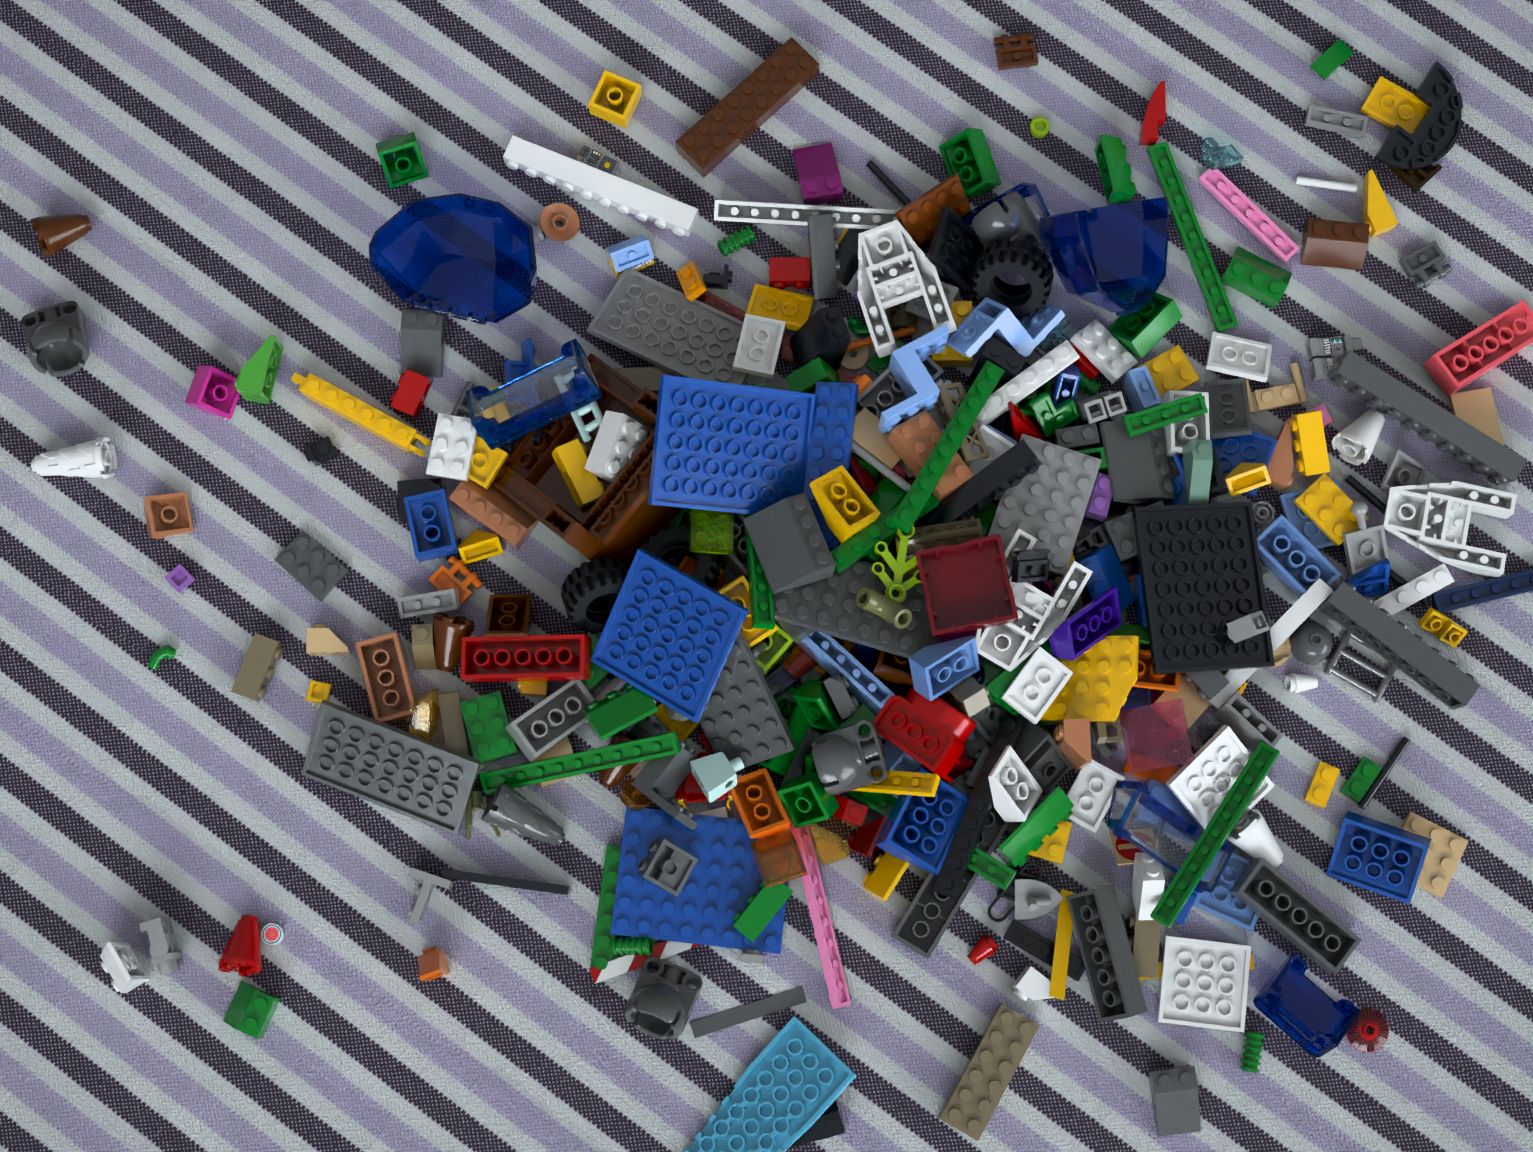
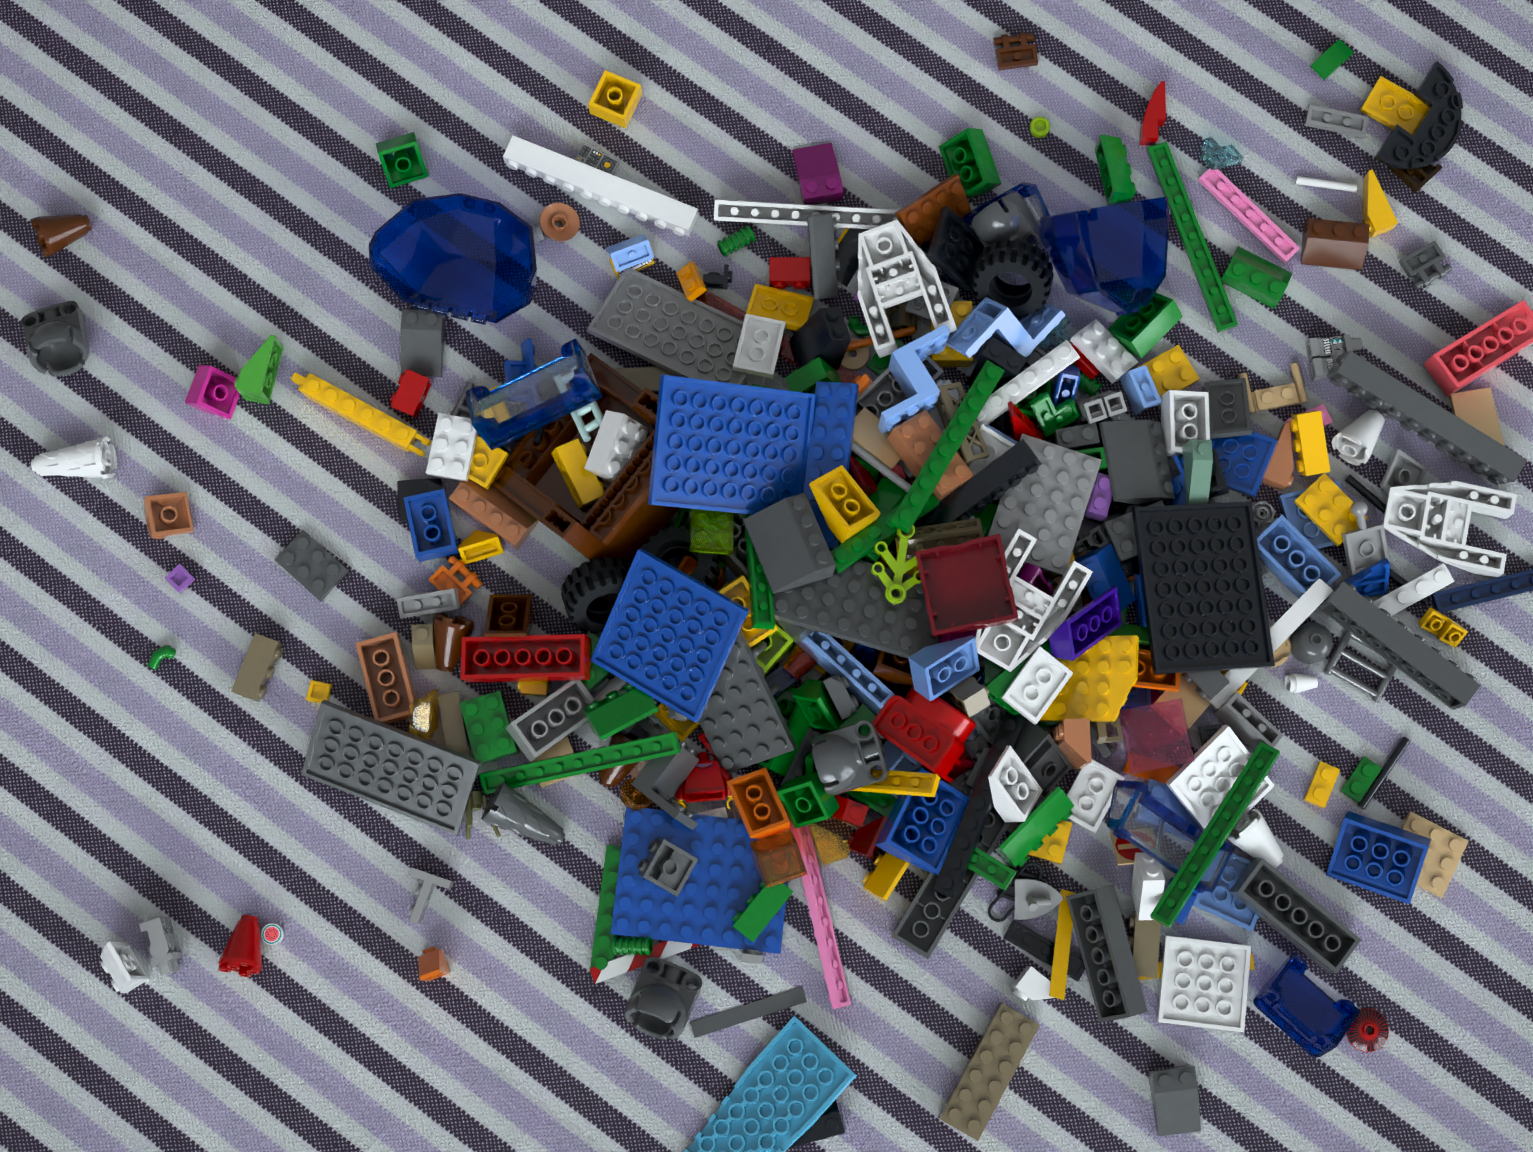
(251, 1010): green slope -> none
(320, 451): black bracket -> none
(323, 642): tan slope -> none
(507, 882): black tile -> none
(716, 774): light aqua torso -> none
(747, 107): reddish brown brick -> none
(883, 607): olive cylinder -> none
(888, 183): black bar -> none
(983, 949): red cone -> none
(1030, 565): black plate -> none
(1164, 415): green plate -> none
(1239, 357): white plate -> none
(1247, 477): yellow slope -> none
(1247, 627): light grey slope -> none
(1252, 1051): green piece -> none

